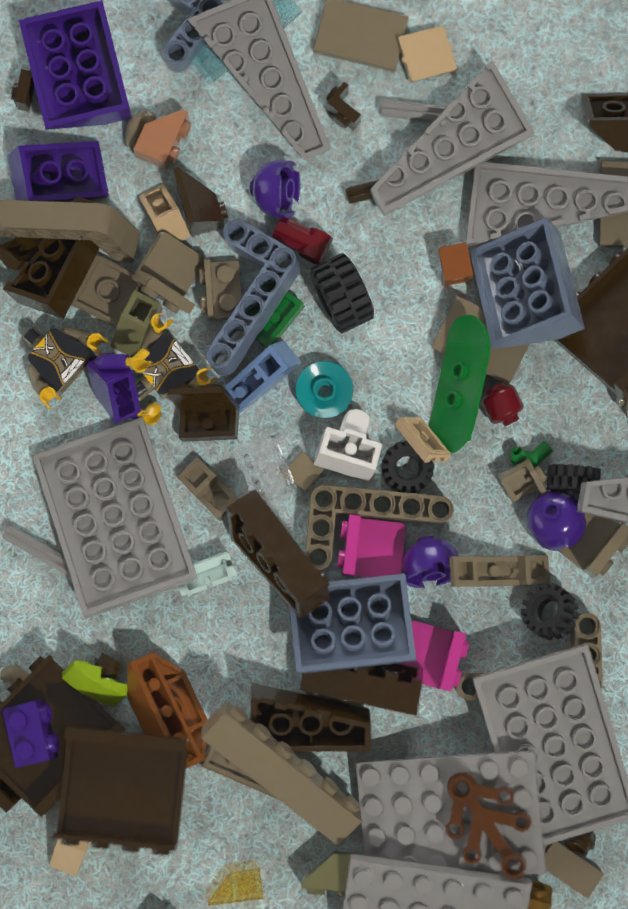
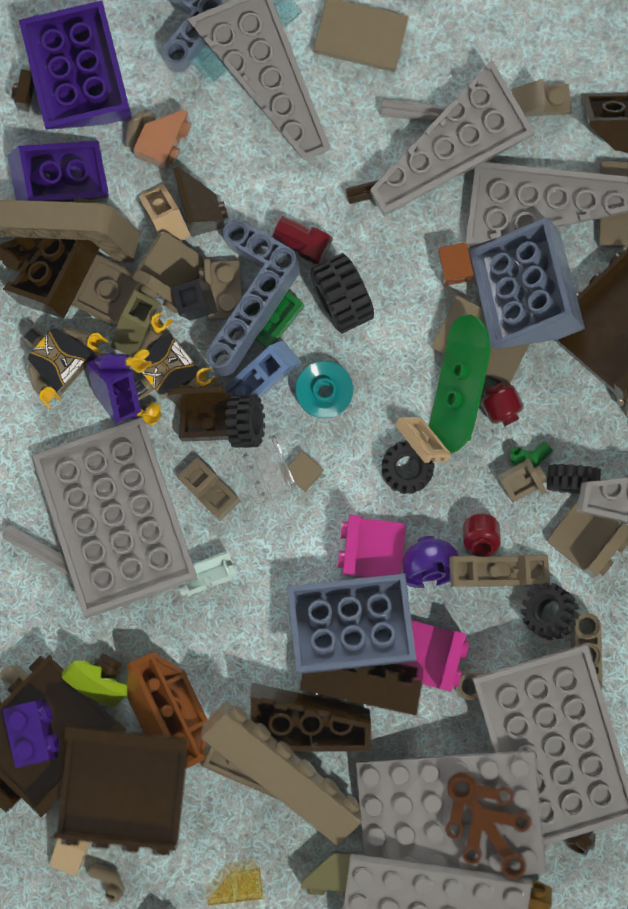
(111, 881): none -> dark tan arm
(194, 299): none -> black panel
(245, 421): none -> black tyre
(276, 187): dark purple cylinder -> none
(276, 554): dark brown wedge -> none
(343, 114): dark brown bracket -> none
(348, 448): white brick -> none
(366, 510): dark tan beam -> none
(426, 53): tan piece -> none
(481, 534): none -> dark red head
(542, 99): none -> dark tan slope
(555, 520): dark purple cylinder -> none
(572, 869): dark tan tile -> none

